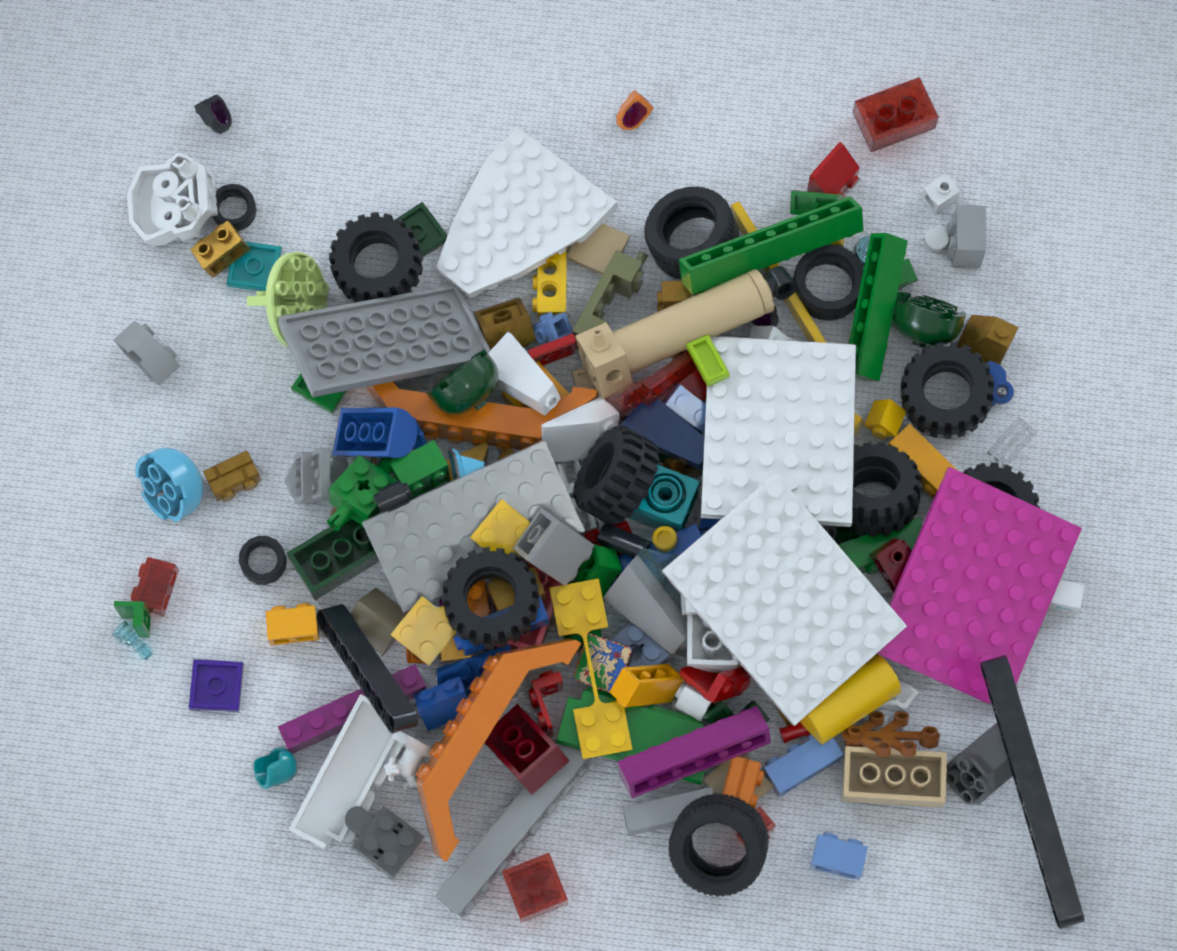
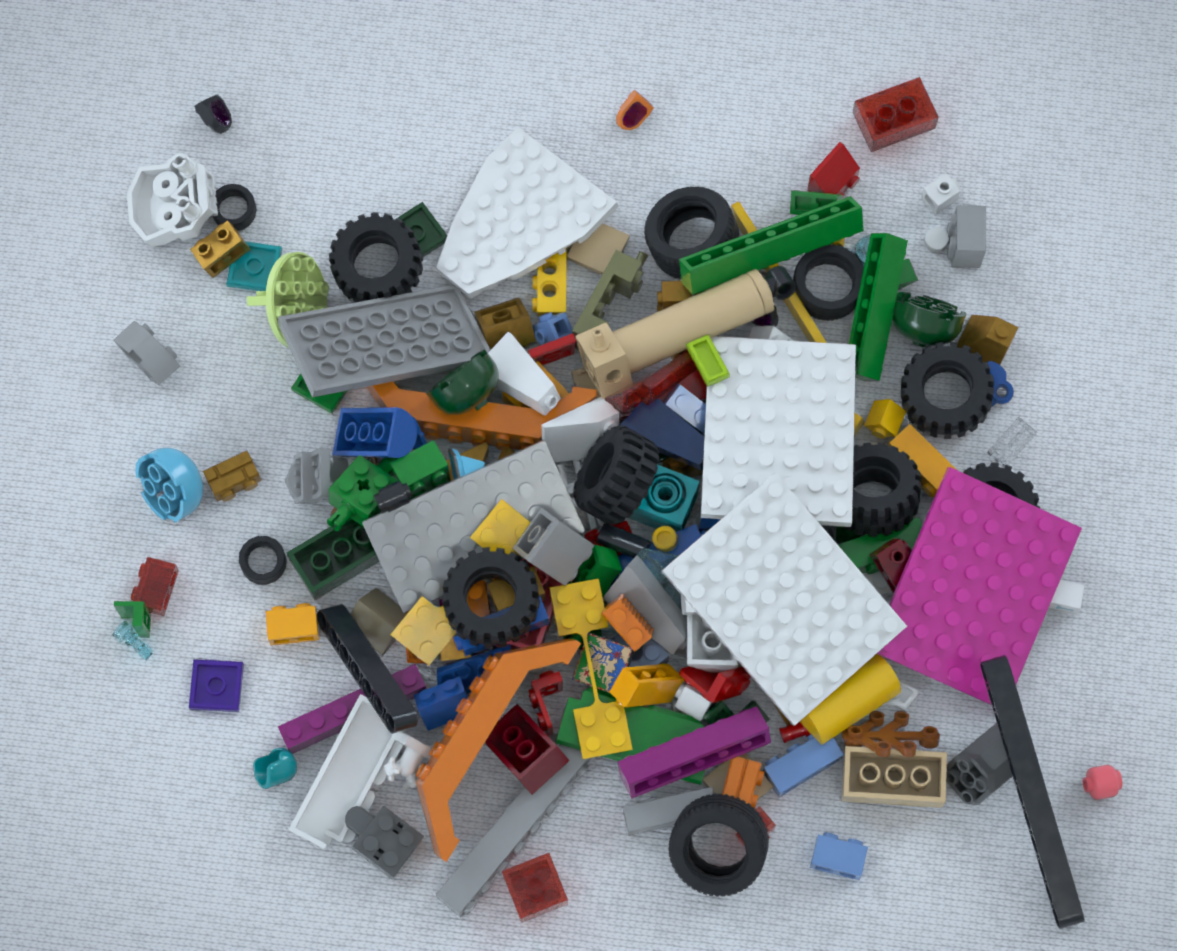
(628, 622): none -> orange brick
(1102, 782): none -> coral head

